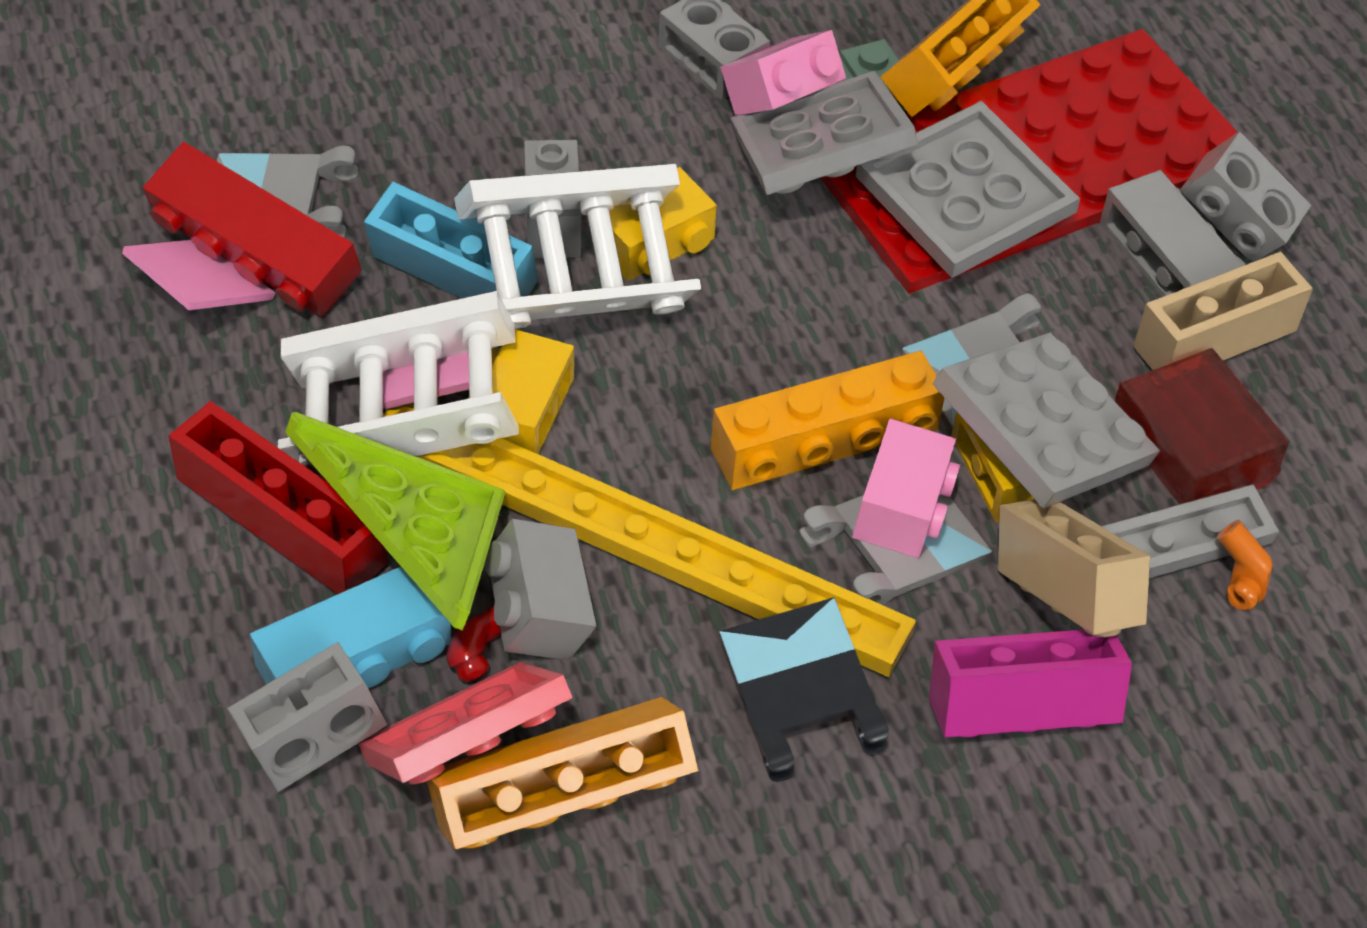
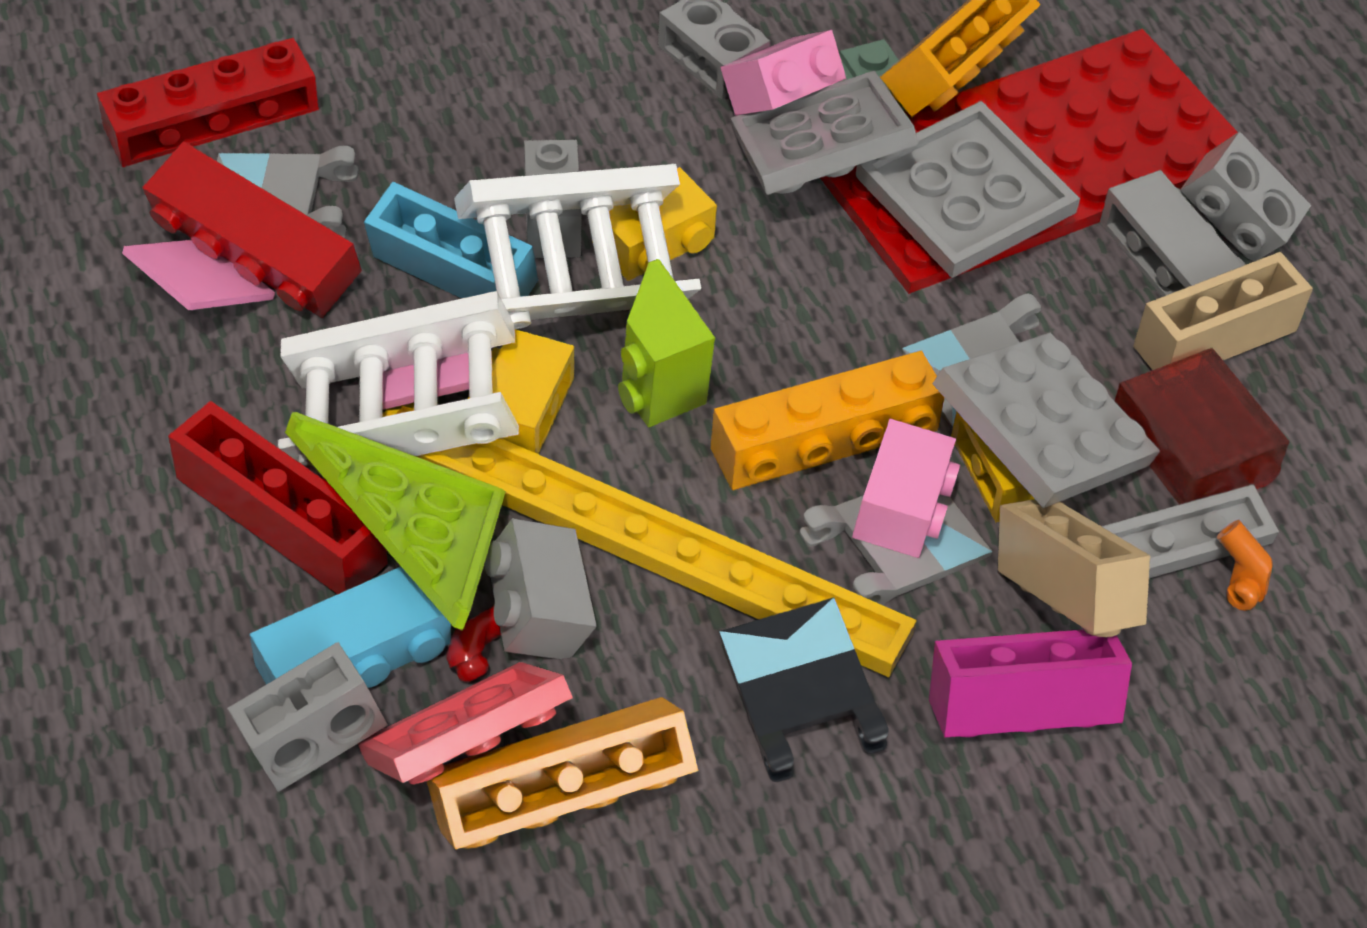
(208, 101): none -> red brick
(664, 351): none -> lime slope

